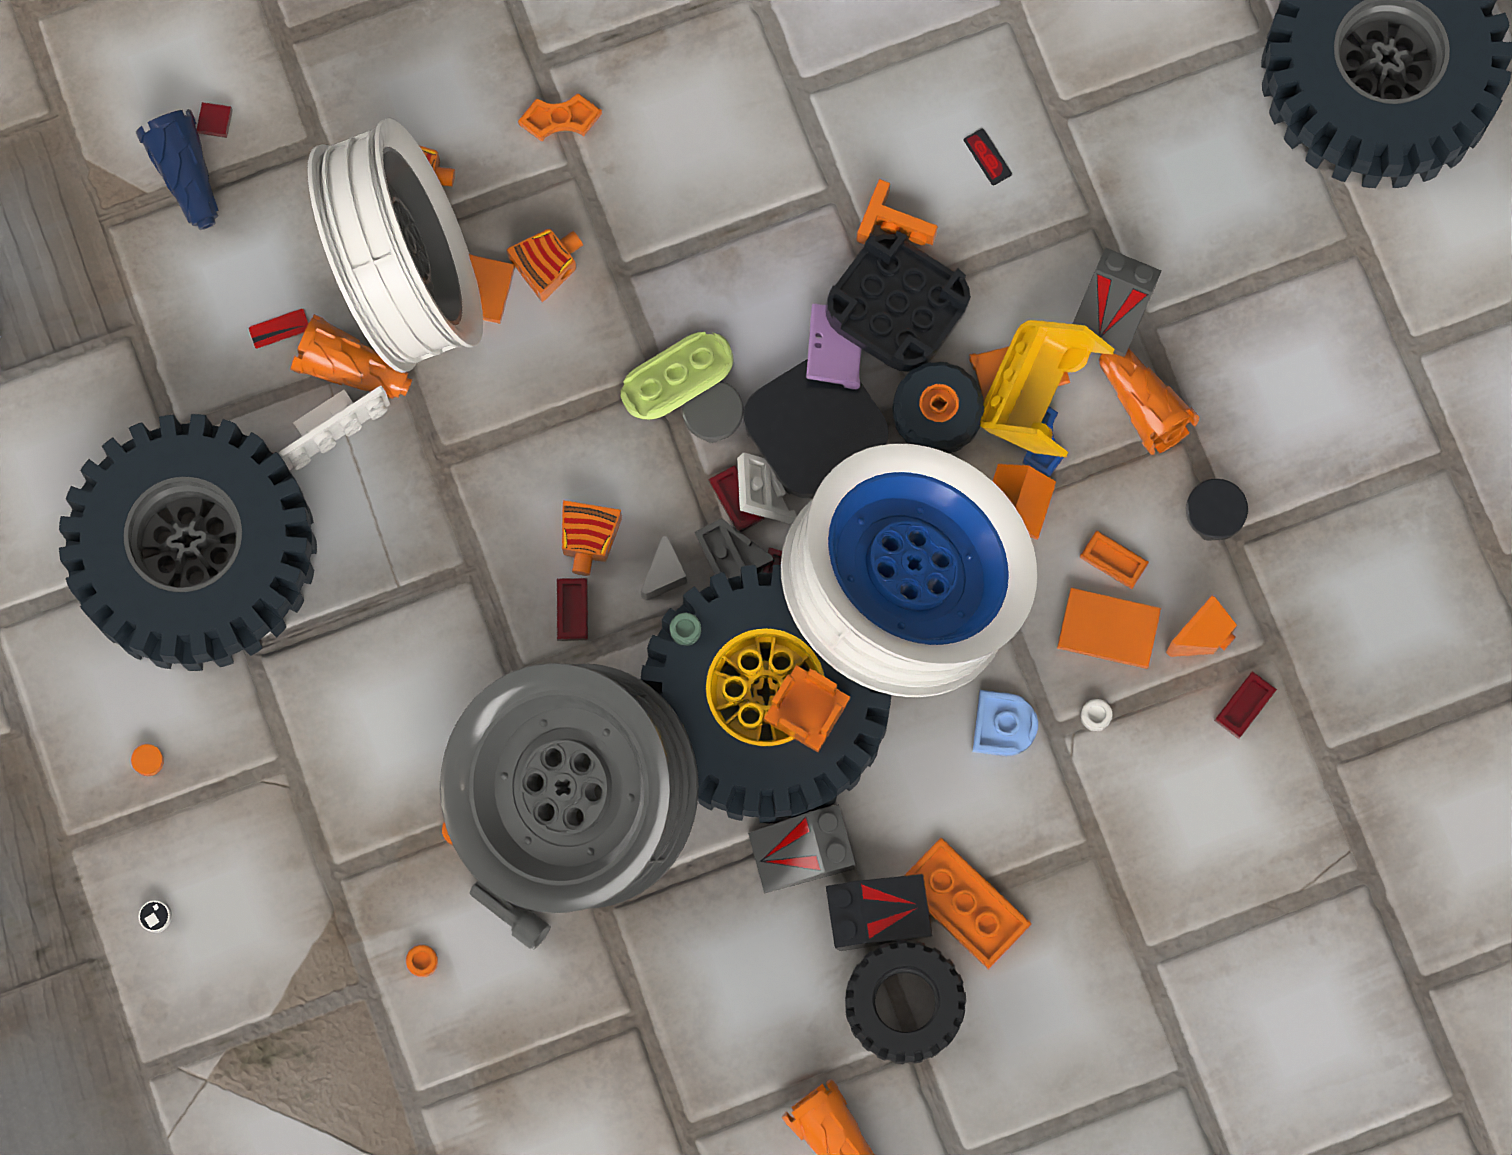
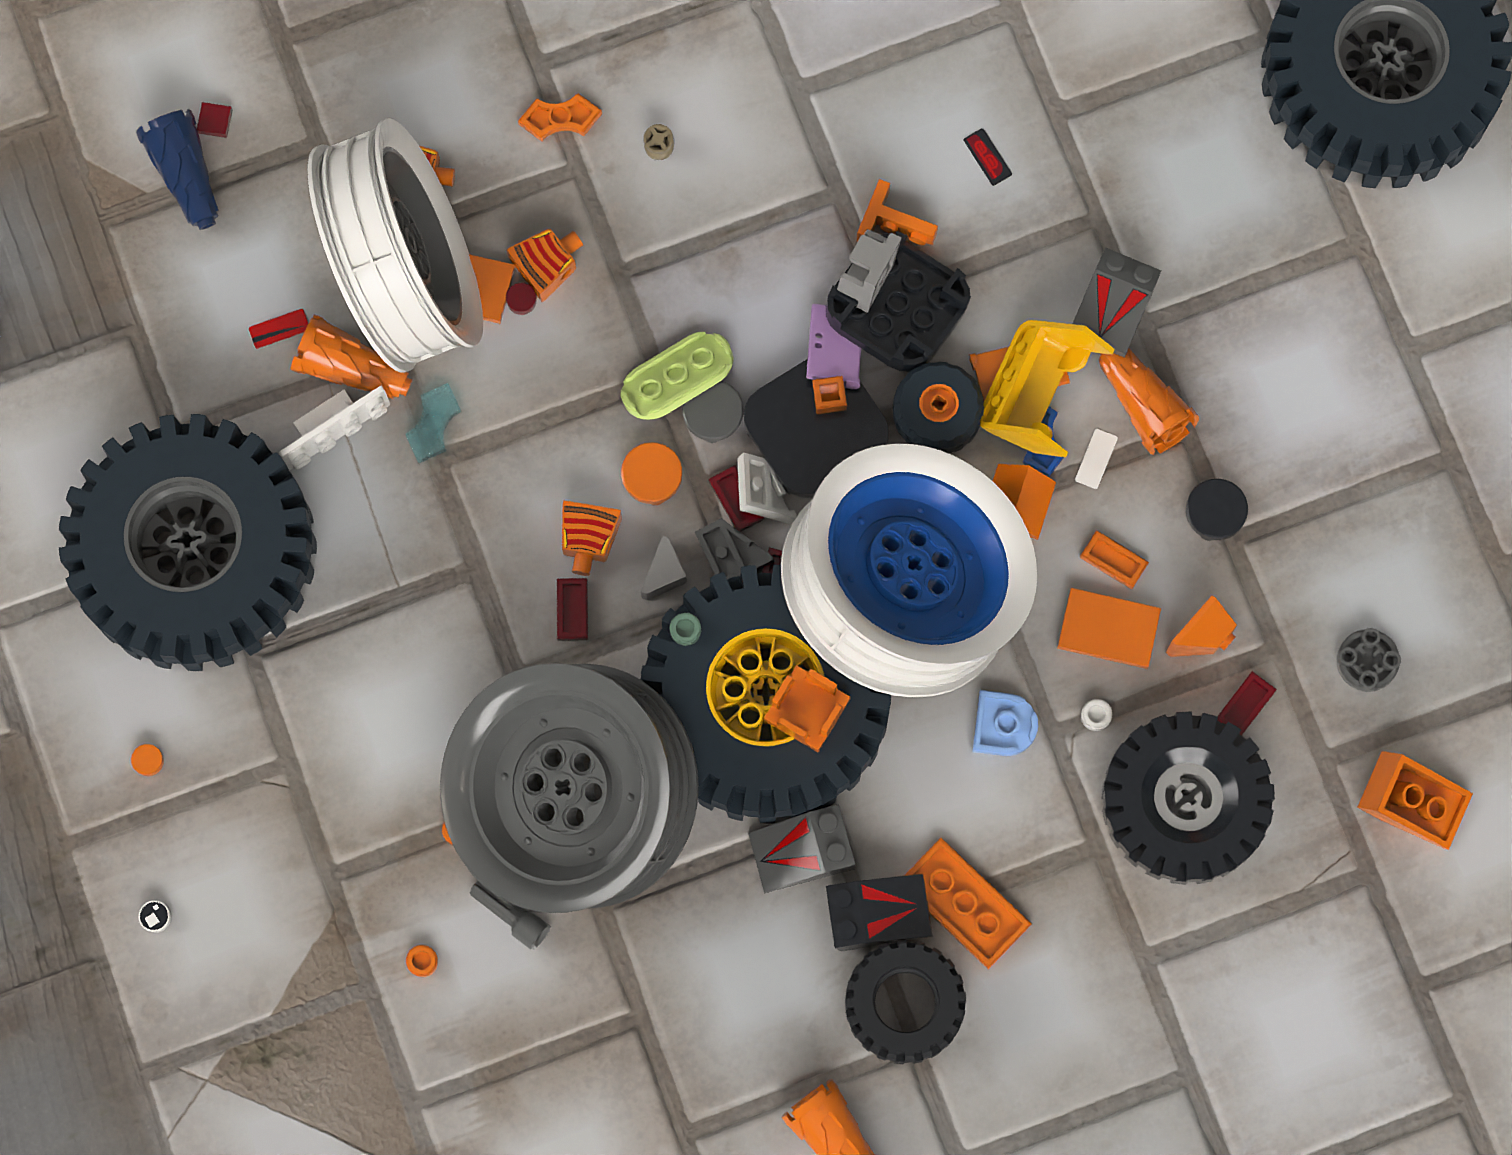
(428, 435): none -> clear light blue tile
(521, 298): none -> dark red tile
(651, 473): none -> orange tile
(655, 136): none -> dark tan wheel
(829, 395): none -> orange slope
(870, 266): none -> light grey panel
(1096, 458): none -> white sticker
(1222, 763): none -> black wheel
(1368, 660): none -> dark grey tile
(1415, 799): none -> orange slope

